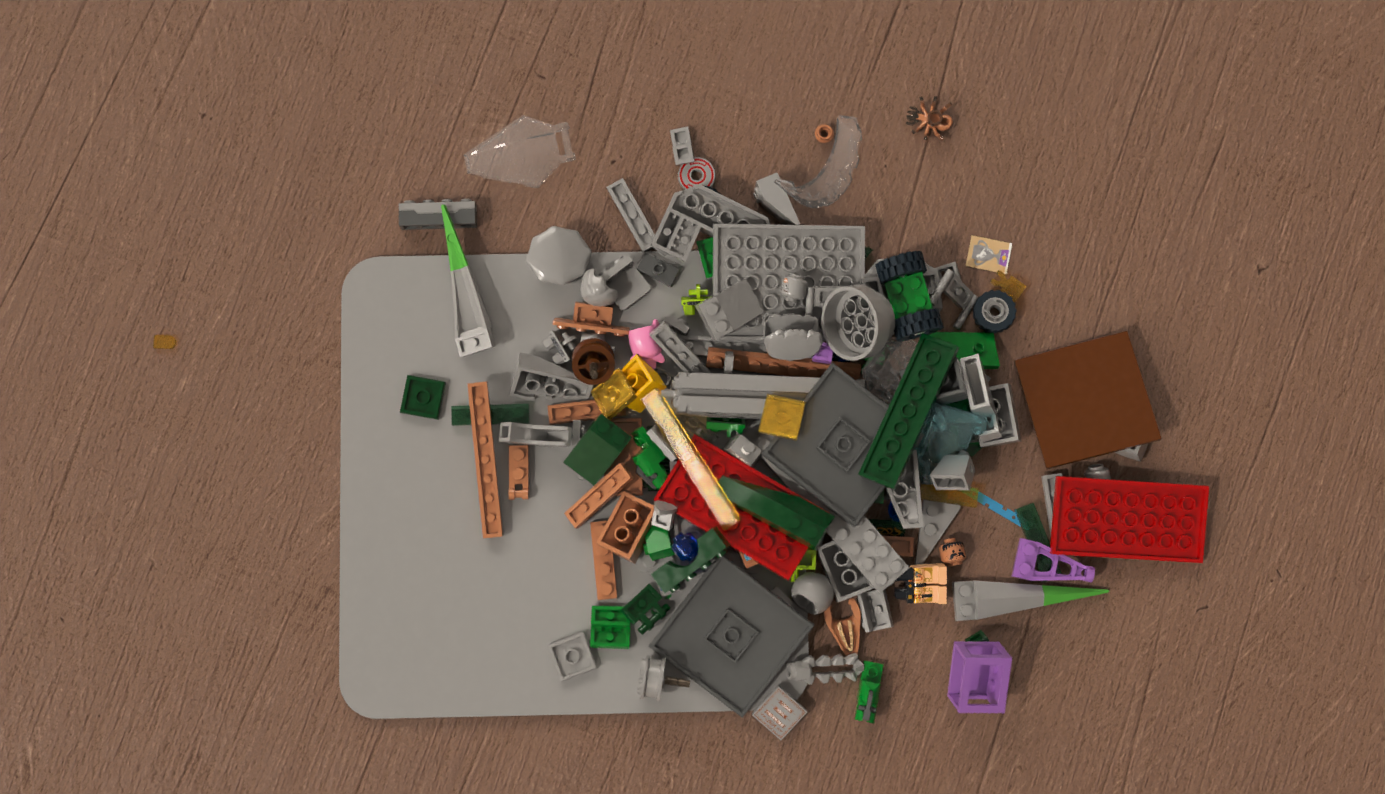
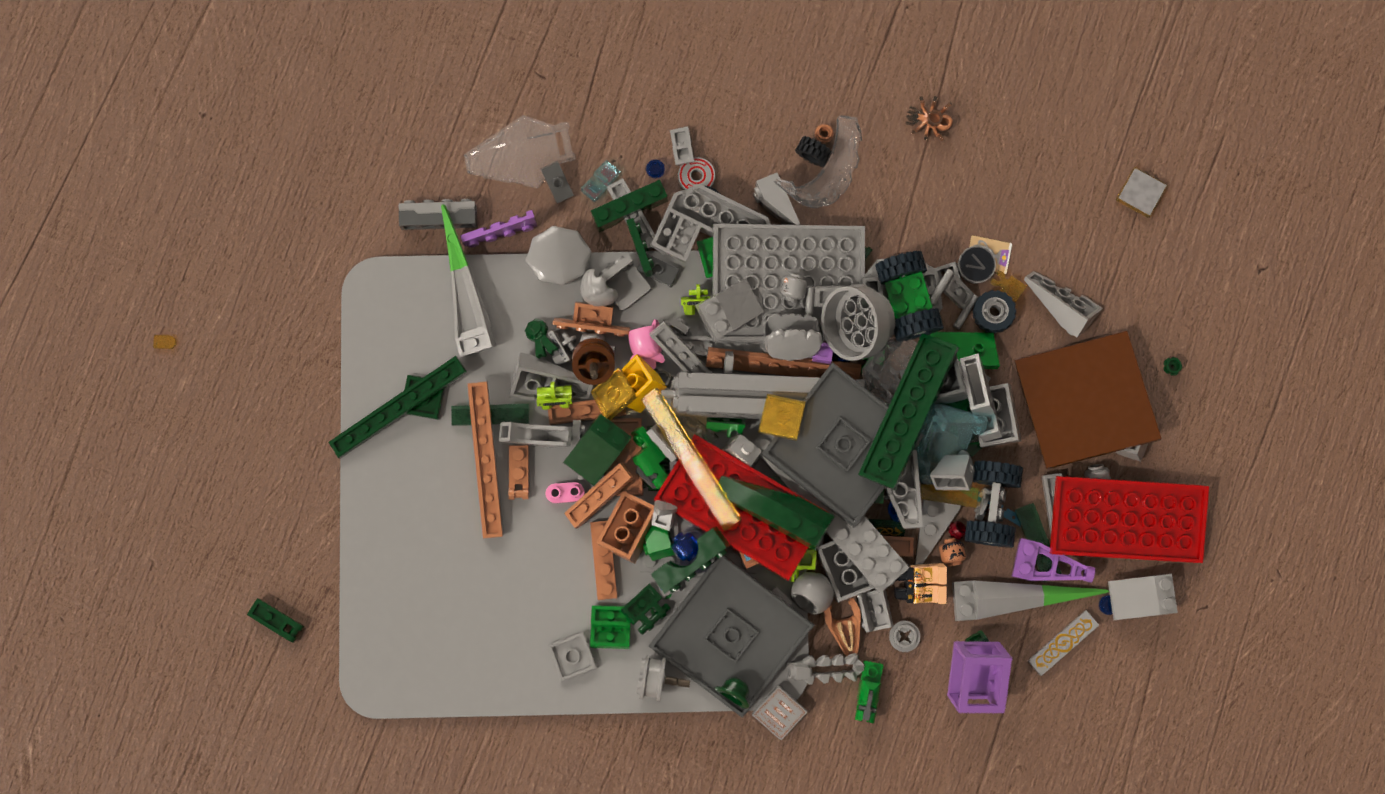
(274, 620): none -> dark green plate
(397, 407): none -> dark green tile
(499, 229): none -> medium lavender wing
(536, 332): none -> dark green piece
(554, 396): none -> lime hips
(557, 182): none -> dark grey plate
(565, 492): none -> bright pink plate
(597, 184): none -> clear light blue slope
(620, 208): none -> dark green arch
(641, 247): none -> dark green plate
(655, 169): none -> clear blue plate
(735, 691): none -> dark green hat
(813, 151): none -> black tyre
(914, 636): none -> light grey gear
(957, 529): none -> dark red plate
(976, 264): none -> black tile
(981, 507): none -> light grey piece
(998, 476): none -> black plate
(1063, 643): none -> light grey tile
(1069, 310): none -> light grey wedge
(1105, 605): none -> clear blue plate
(1141, 192): none -> flat silver tile
(1142, 597): none -> light grey slope
(1173, 361): none -> dark green plate

